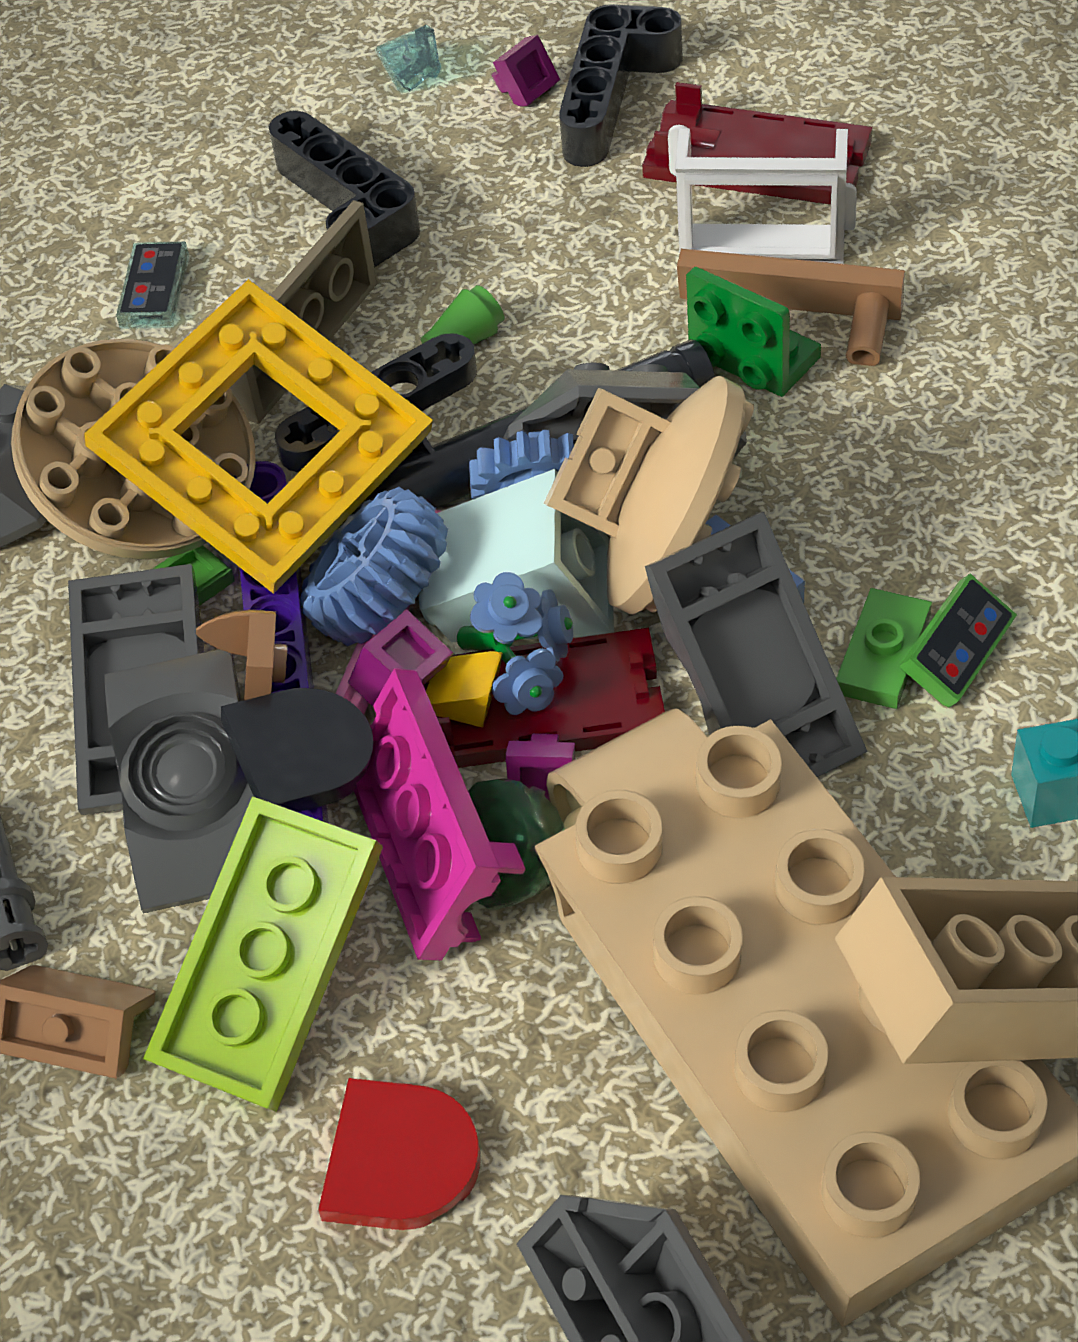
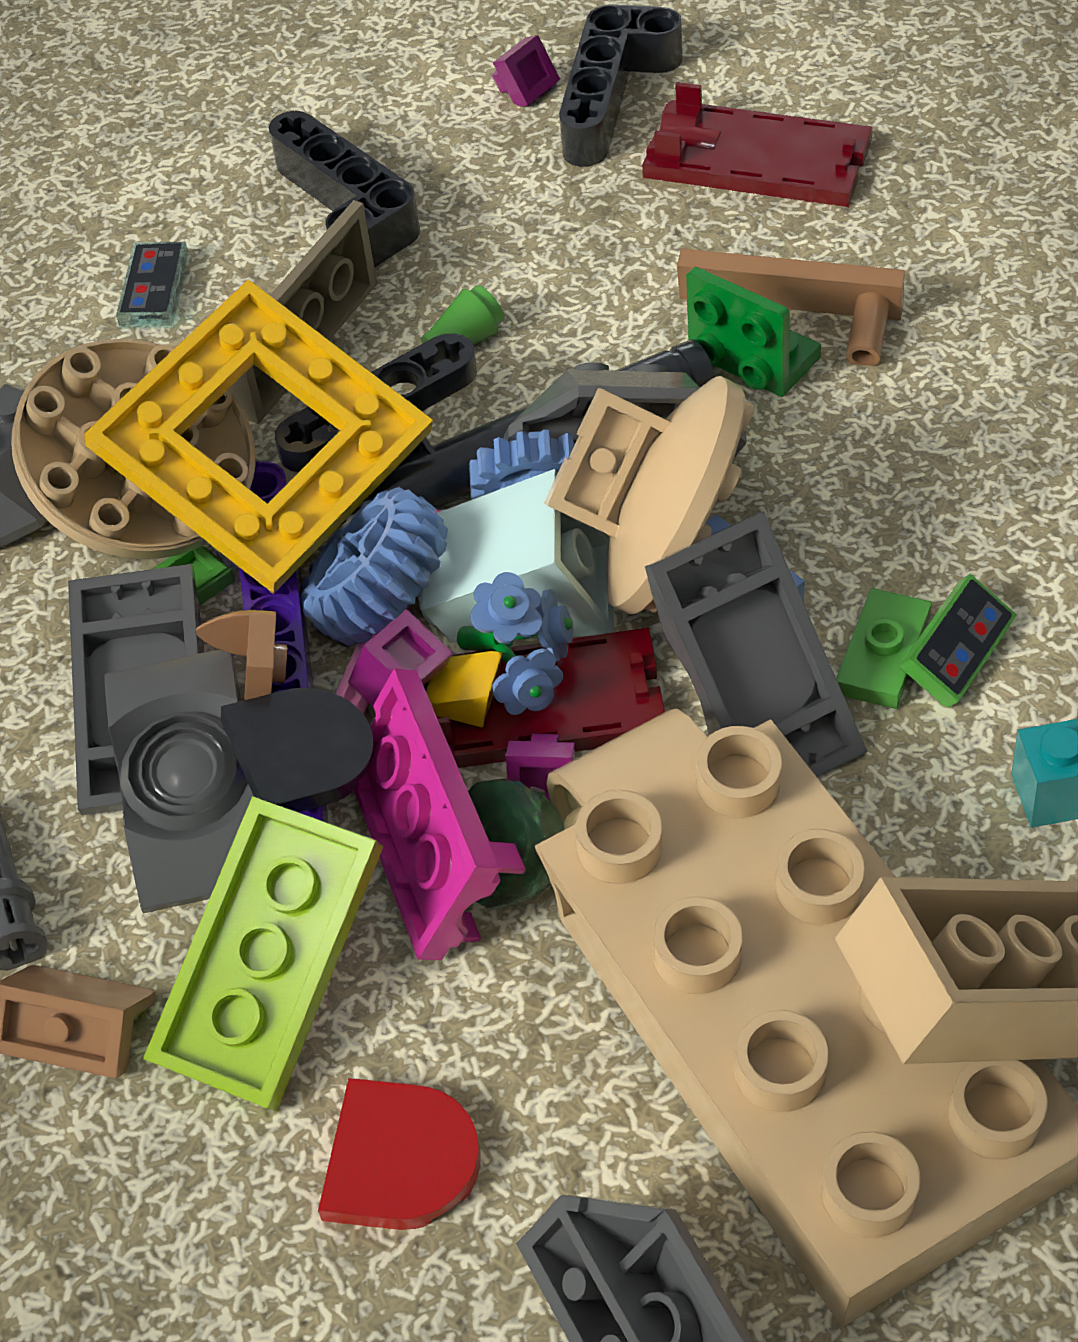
(410, 58): clear light blue piece -> none
(786, 241): white piece -> none

